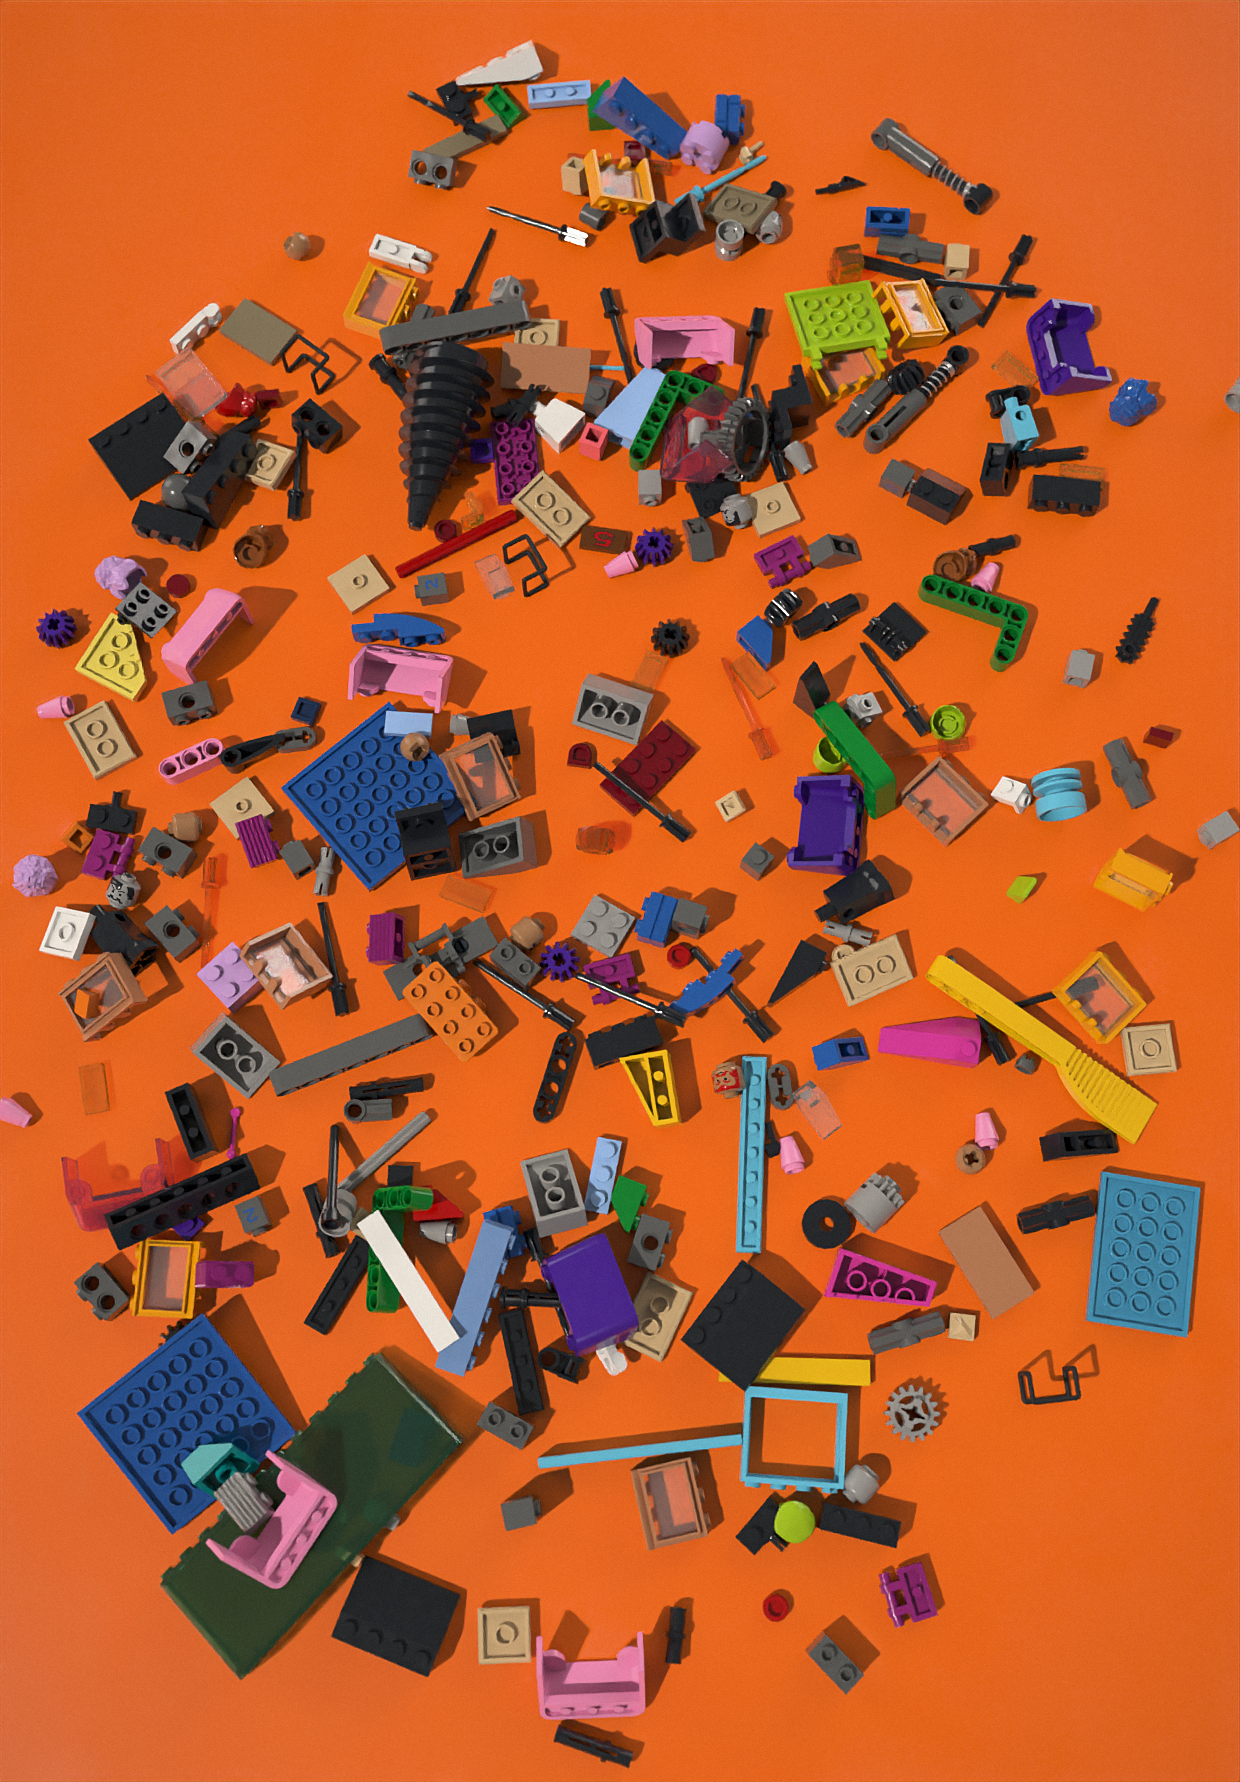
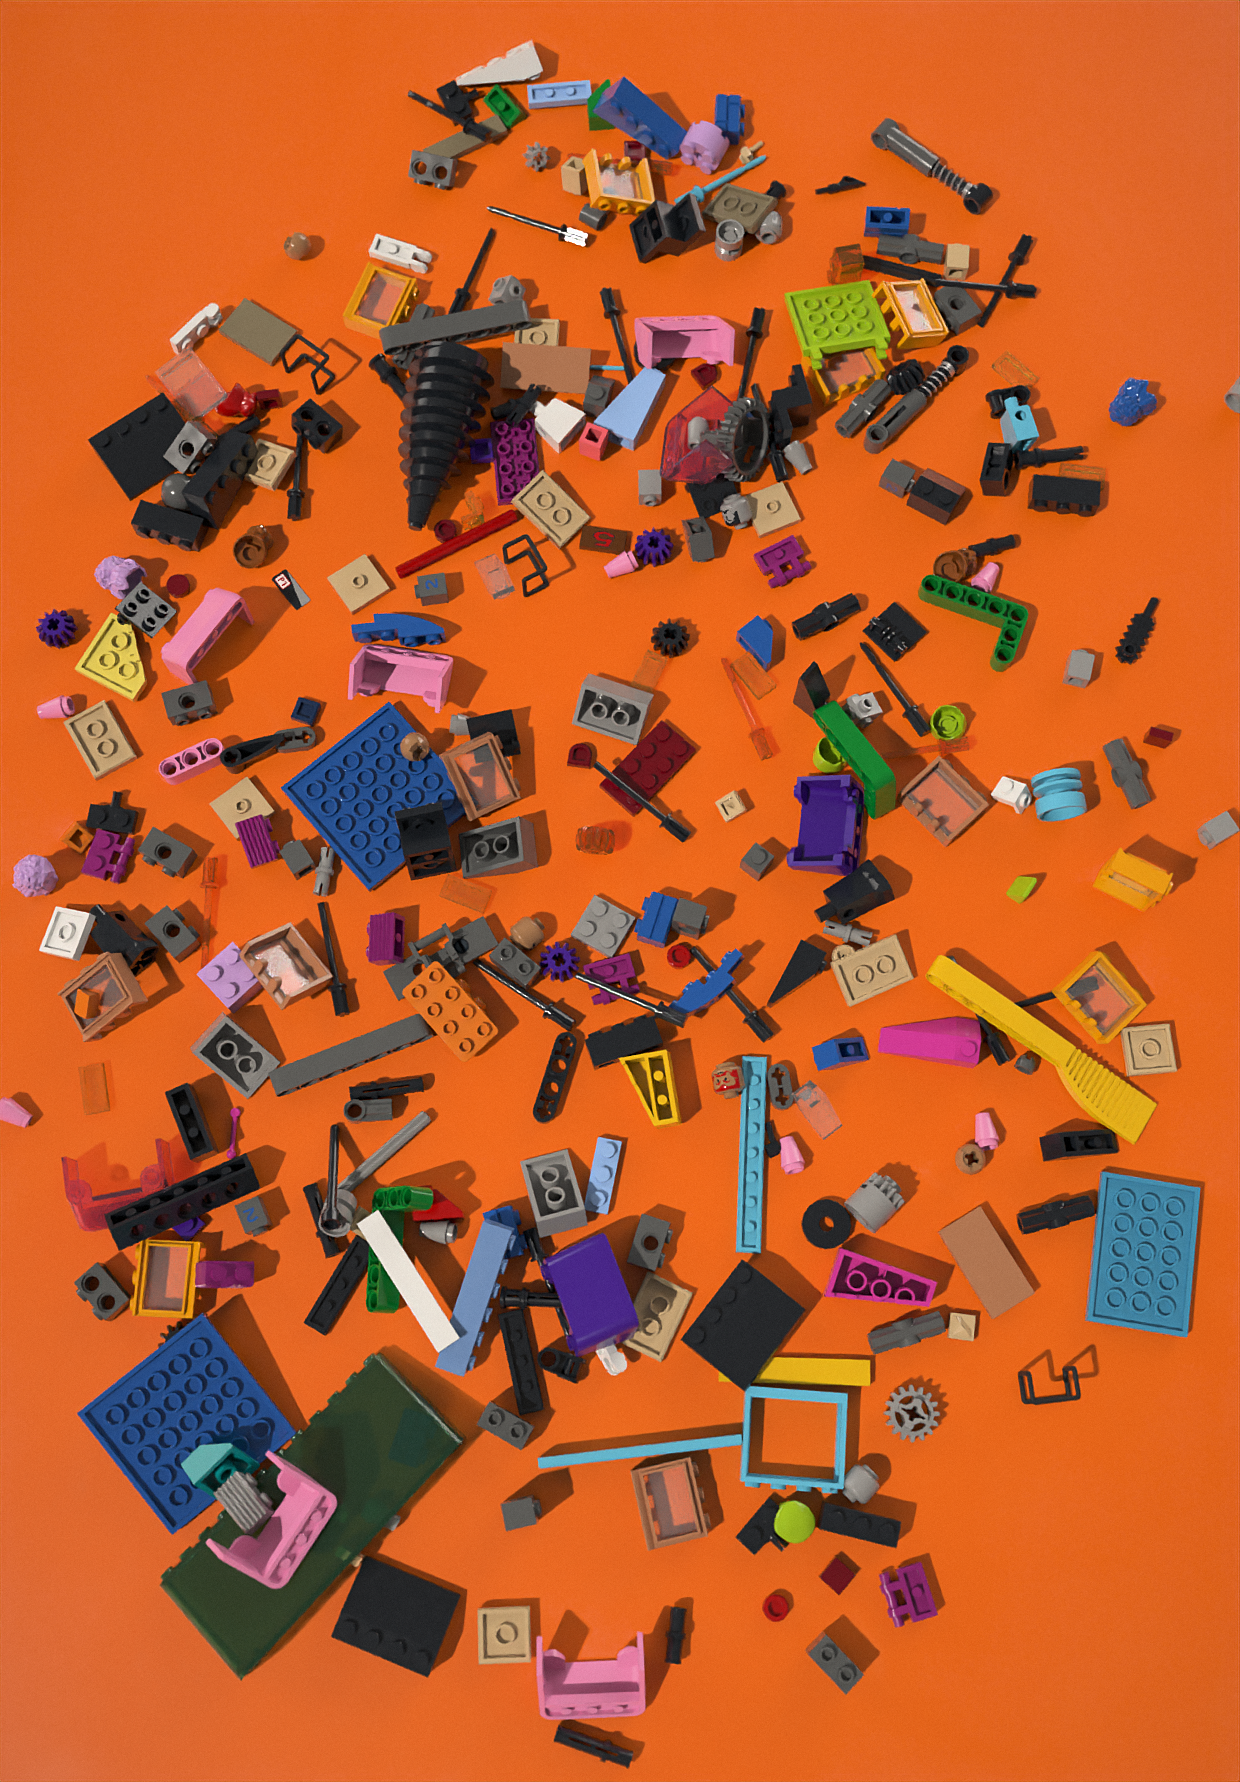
(123, 891): light grey head -> none
(185, 827): medium nougat head -> none
(290, 589): none -> sticker
(400, 1175): black tile -> none
(407, 722): light blue tile -> none
(539, 161): none -> light grey gear
(626, 1200): green slope -> none
(663, 412): green beam -> none
(783, 607): black gear -> none
(833, 552): dark grey slope -> none
(836, 1575): none -> dark red tile
(1062, 349): dark purple windscreen -> none

